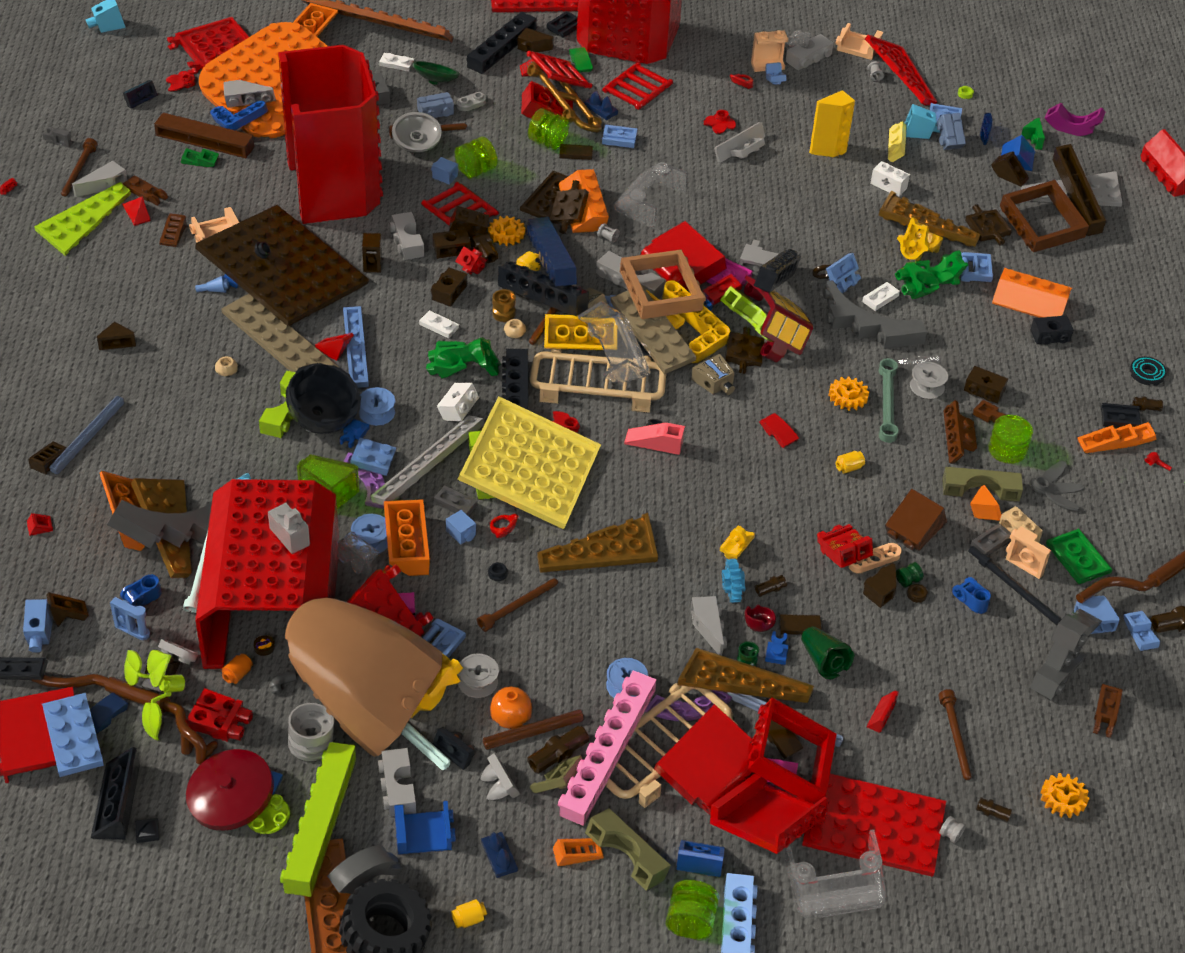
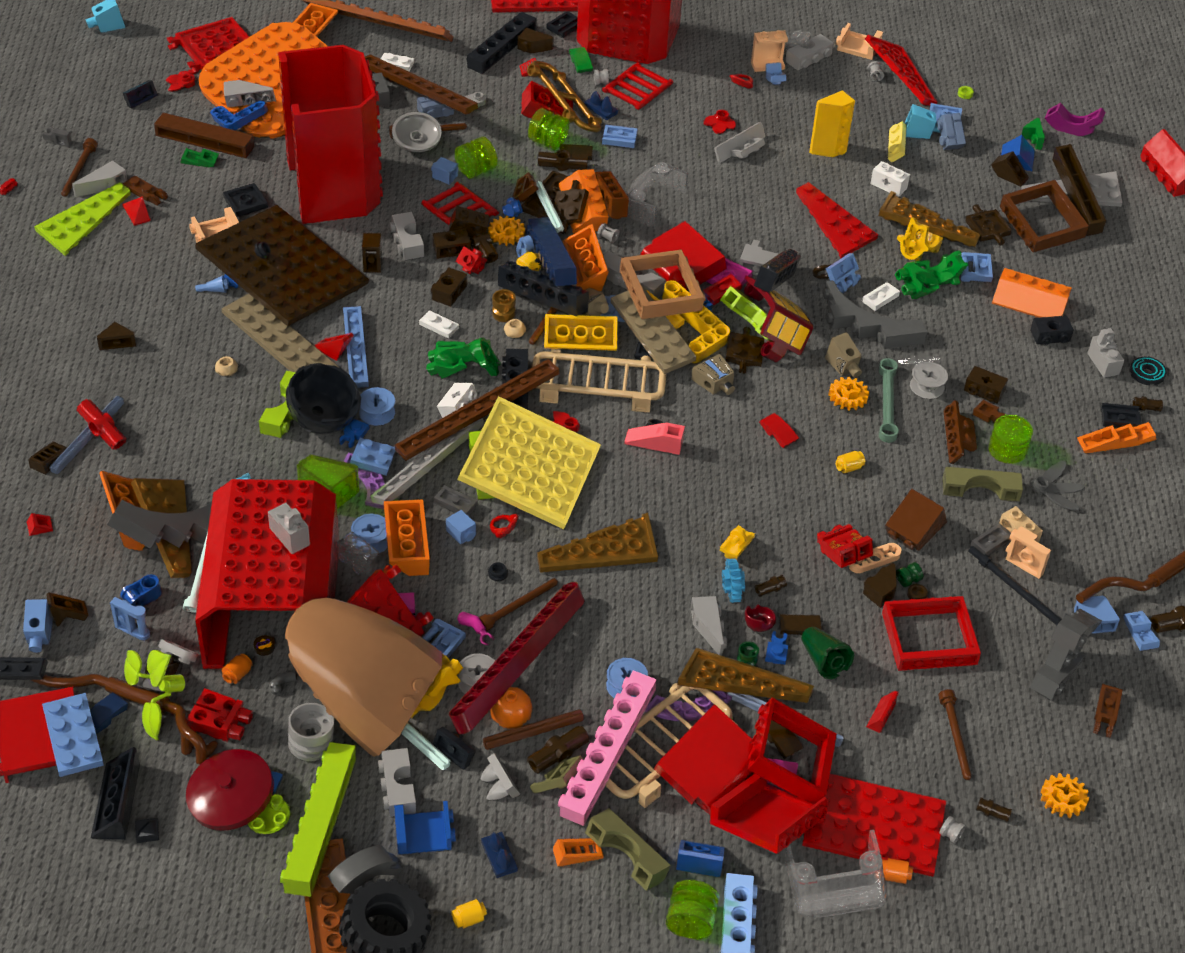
(101, 424): none -> red piece
(173, 229): reddish brown slope -> none
(245, 199): none -> black plate
(421, 85): none -> reddish brown plate
(435, 72): dark green dish -> none
(473, 621): none -> dark pink arm
(475, 410): none -> reddish brown plate
(512, 207): none -> blue plate
(516, 658): none -> dark red beam
(524, 245): none -> medium blue beam
(525, 187): none -> reddish brown wing
(549, 208): none -> light aqua axle
(559, 69): red bar -> none
(562, 160): none -> dark brown piece
(588, 258): none -> orange slope
(601, 77): none -> light grey wheel
(613, 195): none -> reddish brown brick
(617, 342): clear windscreen -> none
(837, 224): none -> red wing
(844, 355): none -> dark tan torso
(897, 870): none -> orange brick
(933, 658): none -> red window
(974, 595): blue piece -> none
(985, 506): orange slope -> none
(986, 128): clear blue slope -> none
(1078, 556): green tile -> none
(1104, 353): none -> light grey hinge
(1153, 458): red hand -> none

